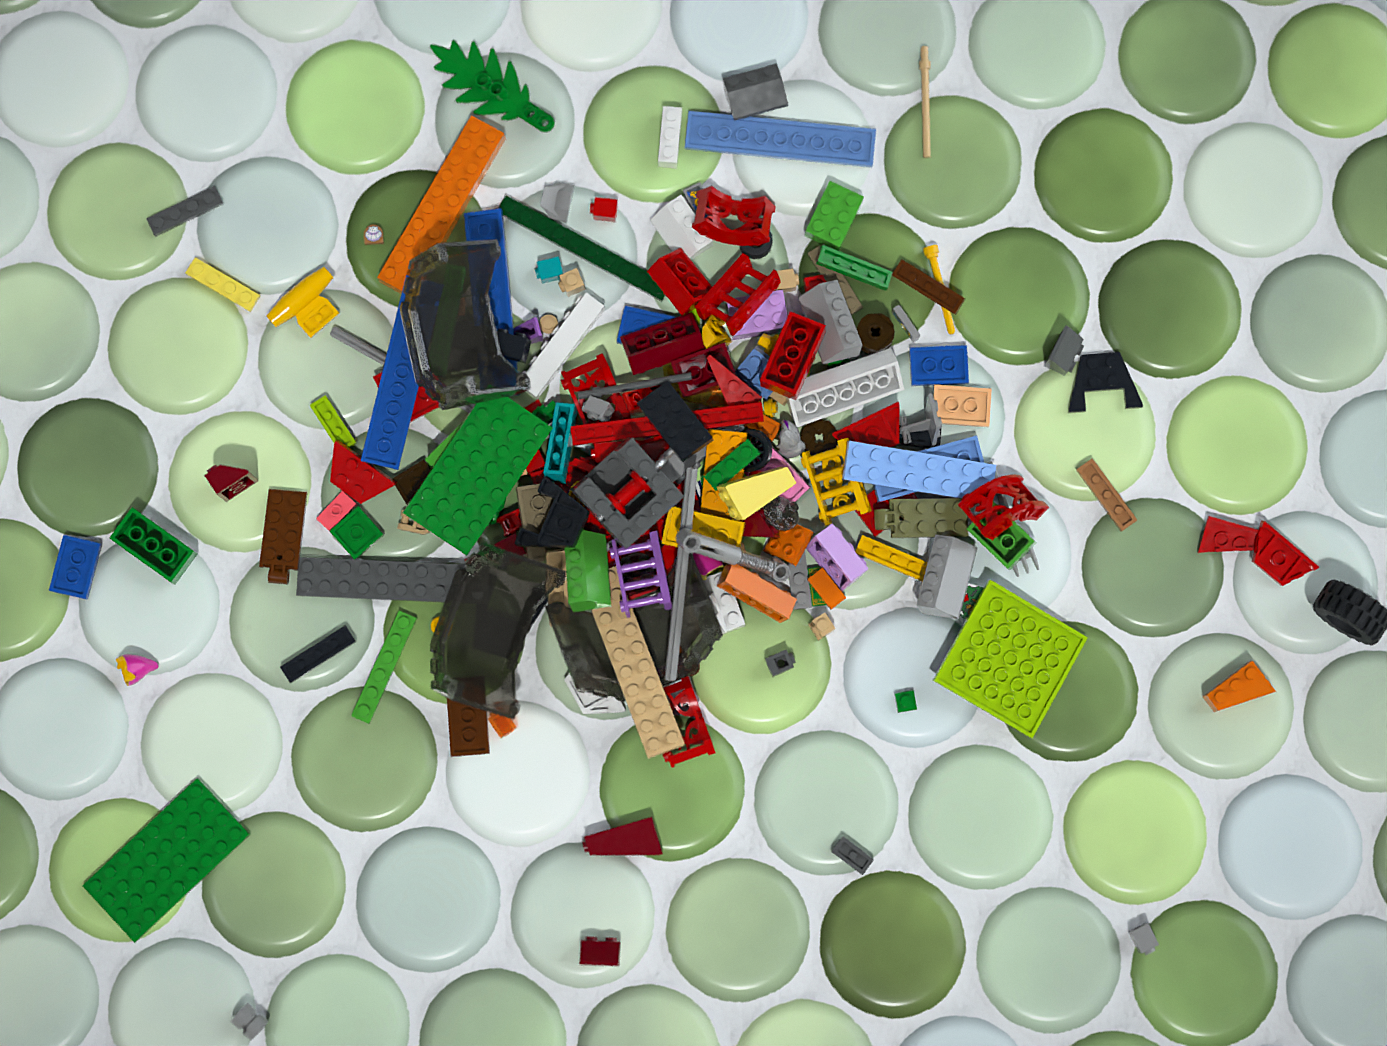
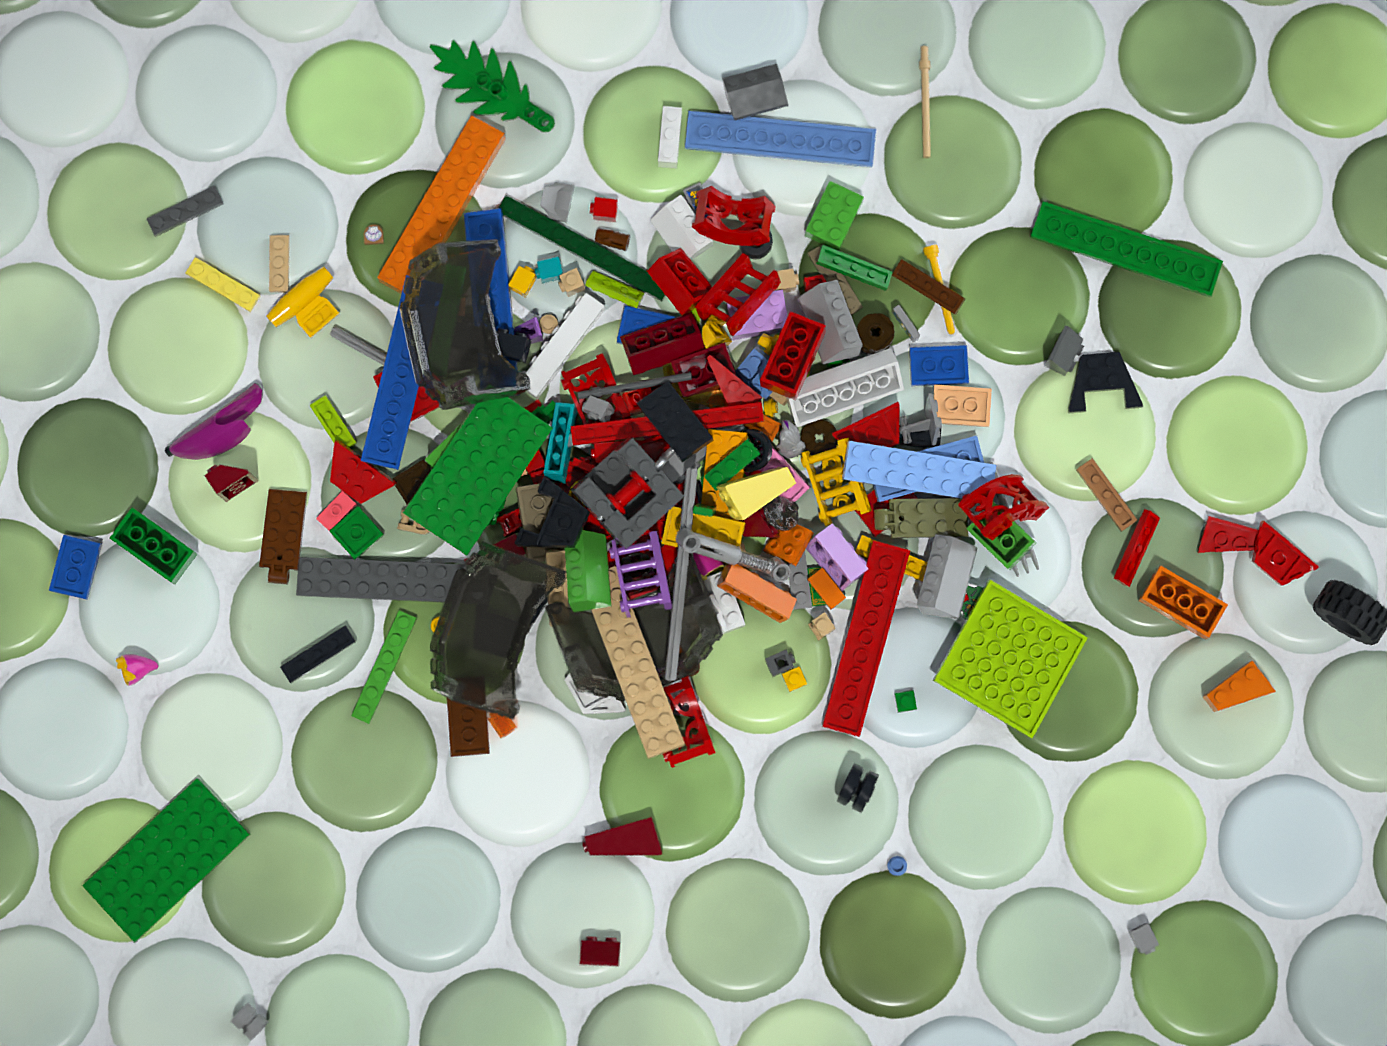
(220, 431): none -> magenta piece
(279, 263): none -> tan plate
(522, 280): none -> yellow brick
(613, 239): none -> reddish brown hinge
(614, 289): none -> lime plate
(705, 510): none -> green tile
(794, 679): none -> yellow plate
(852, 855): dark grey plate -> none
(860, 789): none -> black wheel
(866, 638): none -> red plate
(897, 866): none -> medium blue plate
(1126, 249): none -> green plate
(1136, 548): none -> red plate
(1183, 602): none -> orange brick

